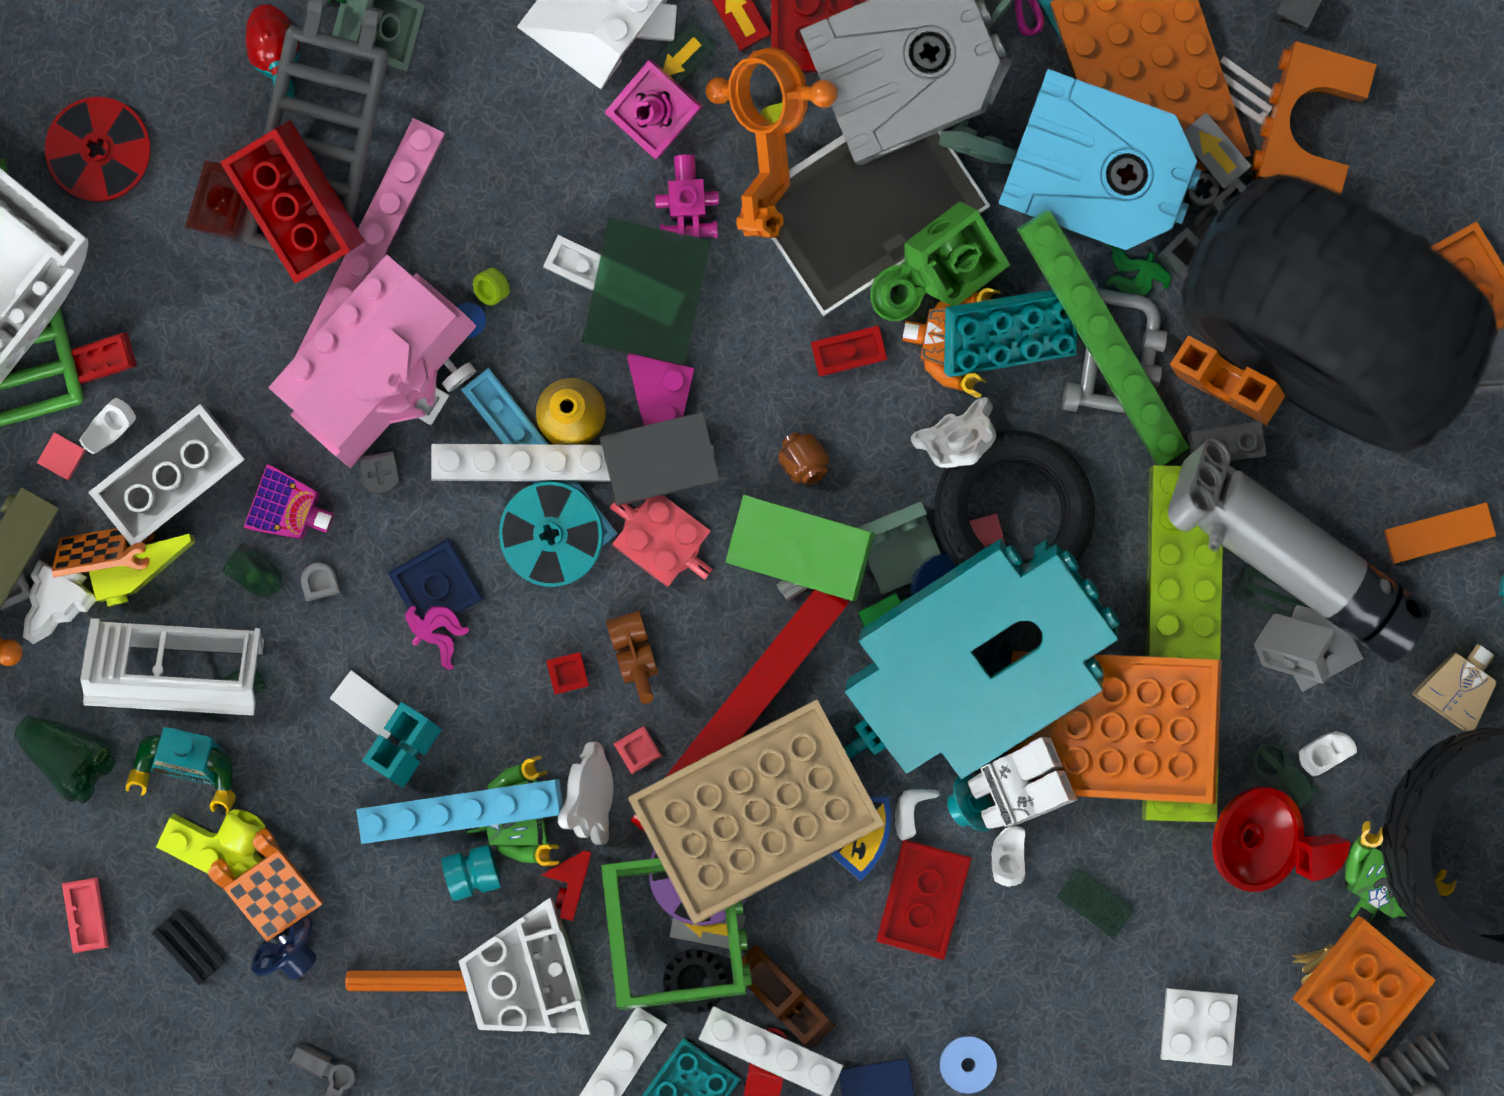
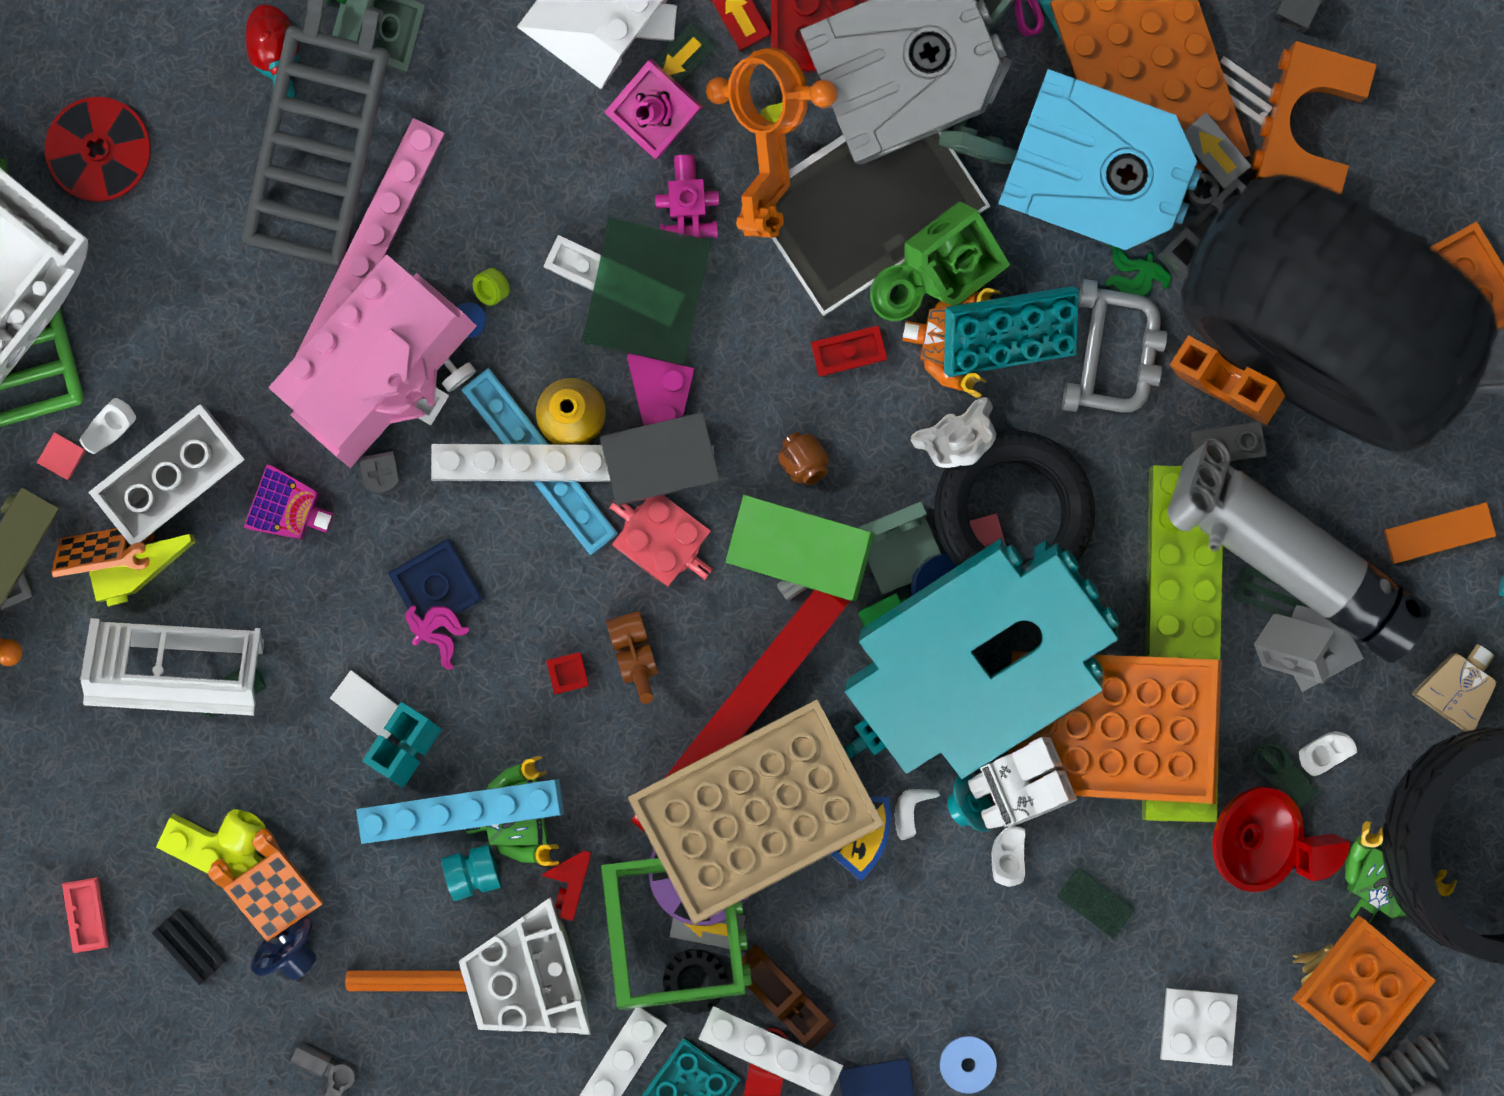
(54, 601): white rock -> none
(65, 756): clear green cone -> none
(104, 358): red plate -> none
(187, 758): torso -> none
(217, 205): clear red slope -> none
(253, 571): clear green rock -> none
(292, 201): red slope -> none
(319, 581): light grey tile -> none
(575, 546): teal piece -> none
(589, 796): white tile -> none
(637, 749): coral tile -> none
(923, 899): red tile -> none
(1102, 338): bright green plate -> none

